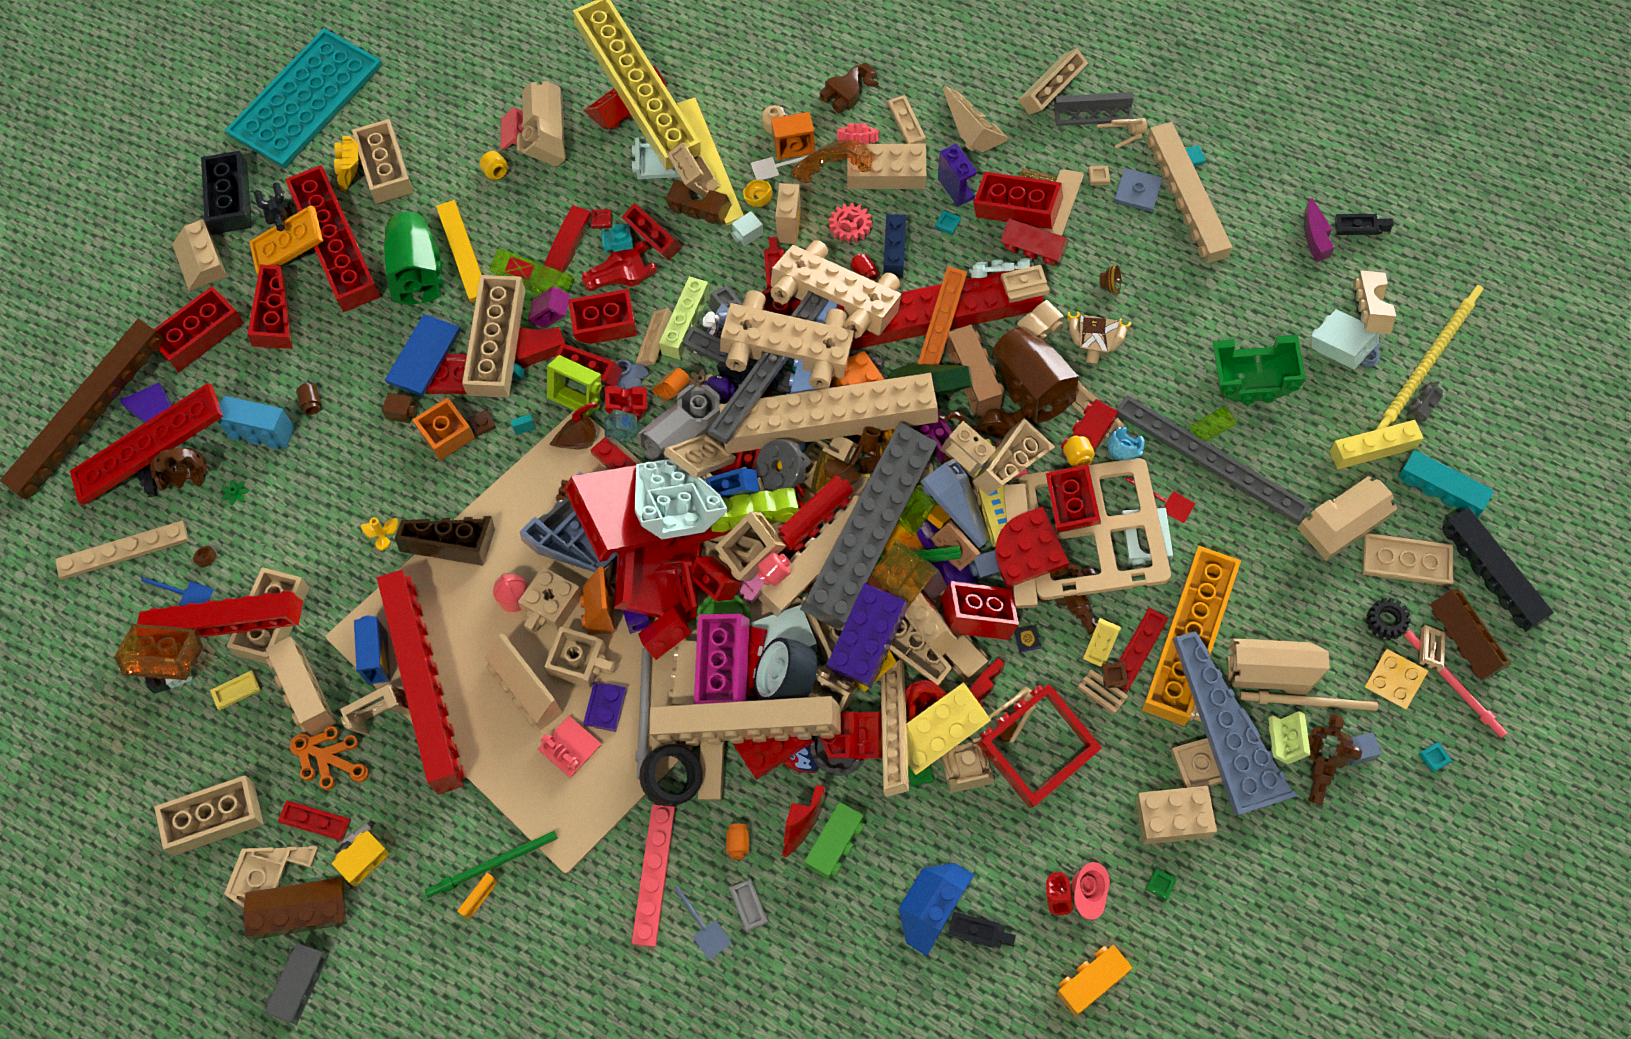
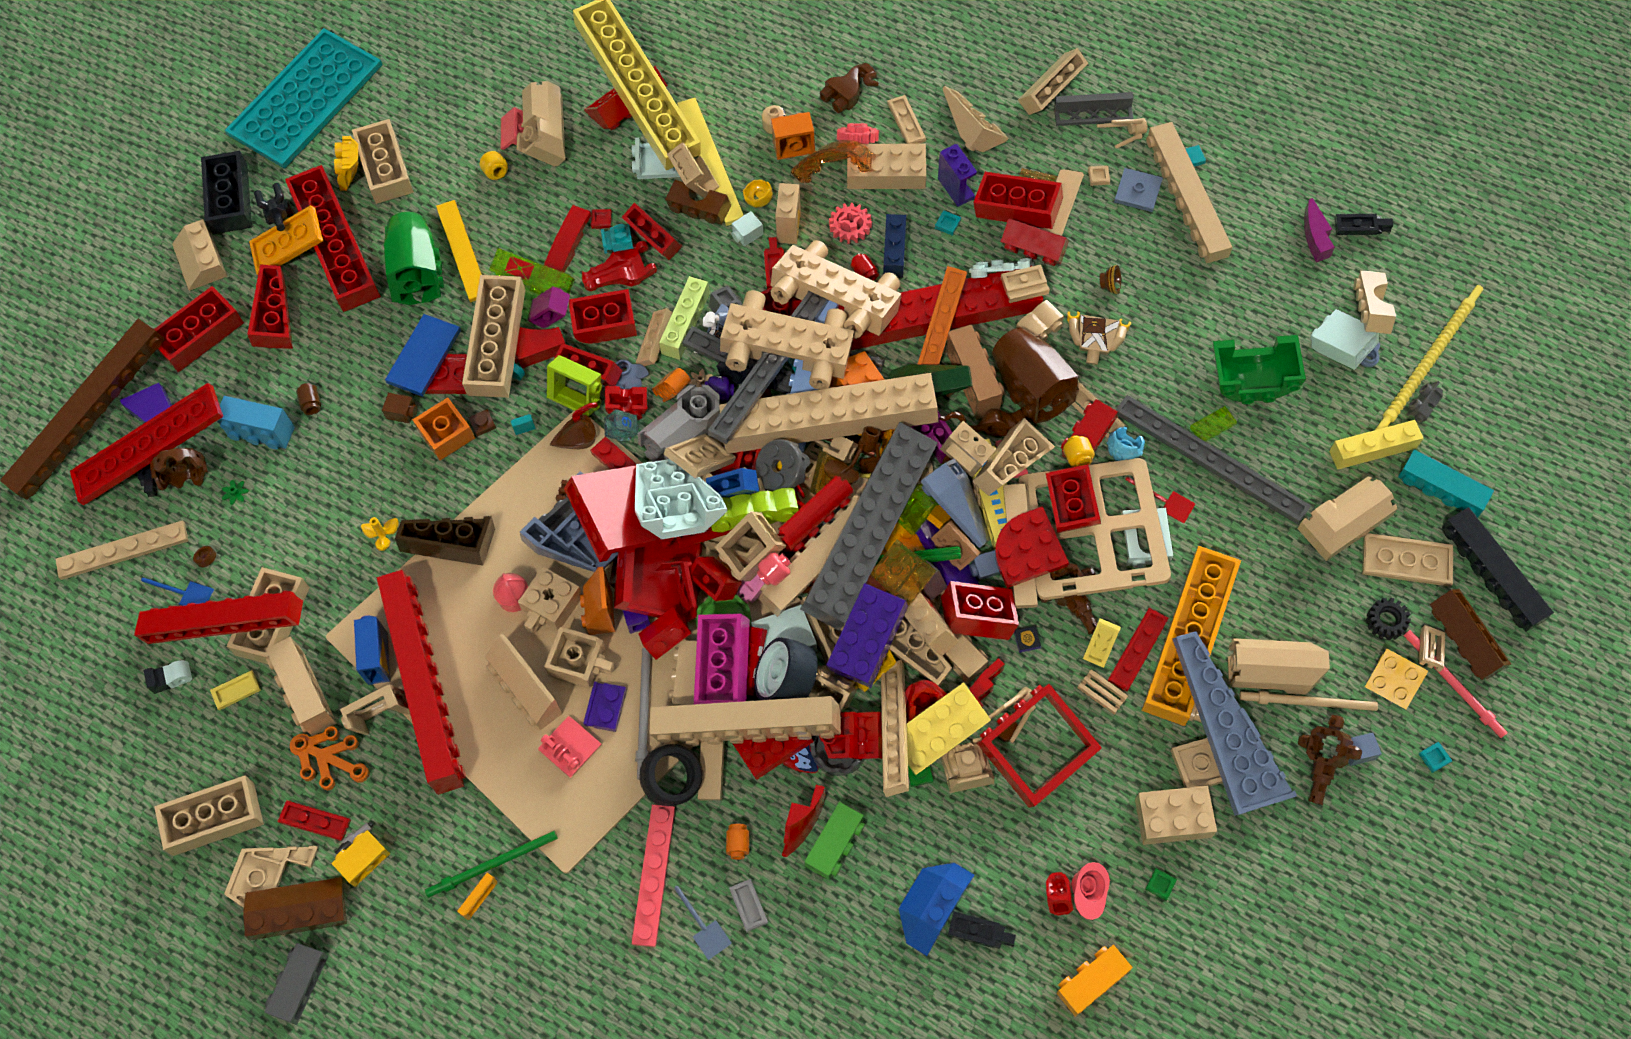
(159, 652): clear orange brick -> none
(767, 168): white piece -> none
(1114, 675): reddish brown plate -> none
(1289, 737): yellowish green bracket -> none

